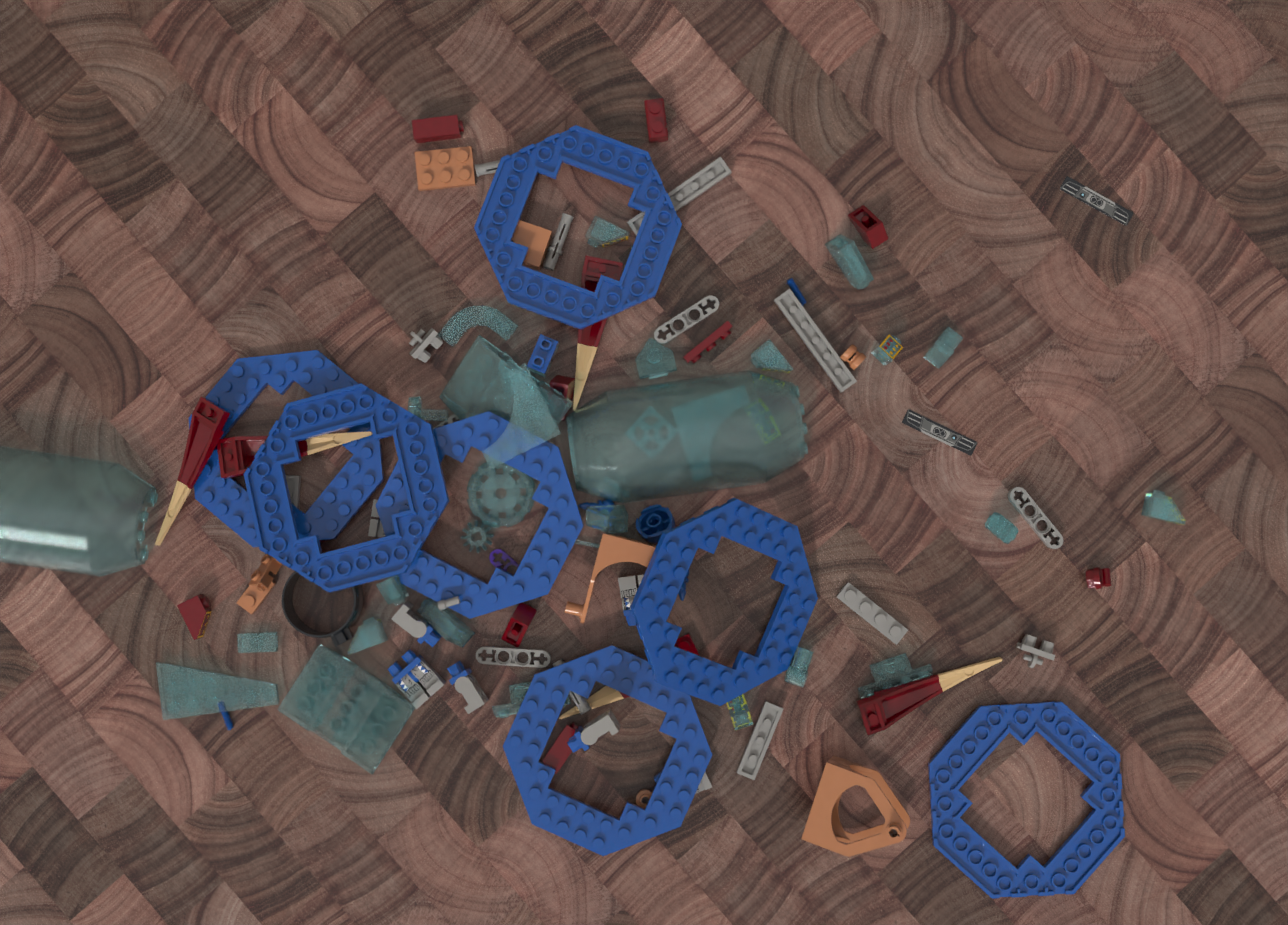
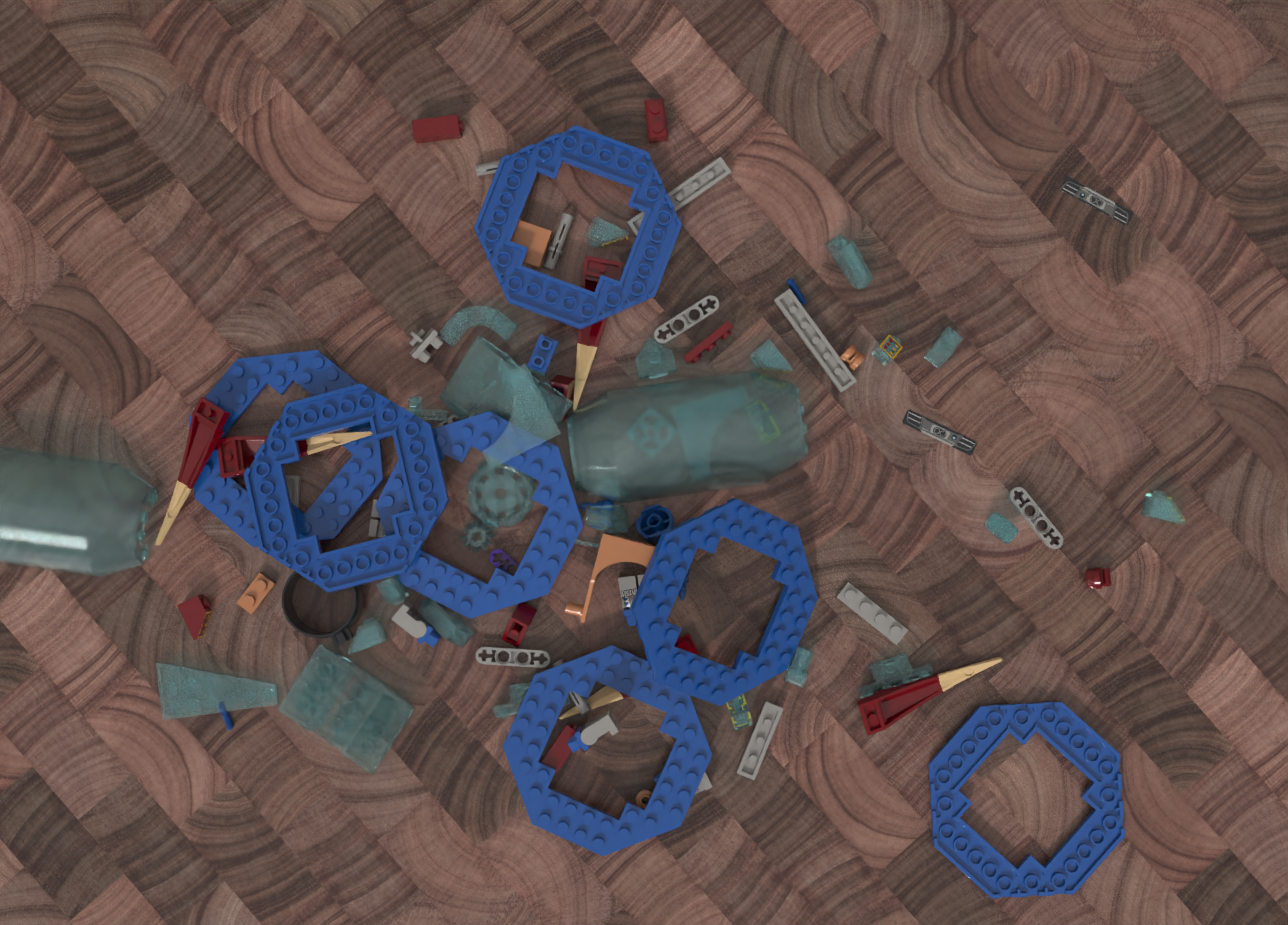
(257, 642): clear light blue plate -> none
(261, 575): nougat hinge -> none
(417, 679): hips -> none
(443, 604): light grey piece -> none
(445, 168): nougat plate -> none
(468, 686): light grey hips -> none
(824, 824): nougat piece -> none
(868, 226): dark red slope -> none
(1045, 650): light grey hips -> none

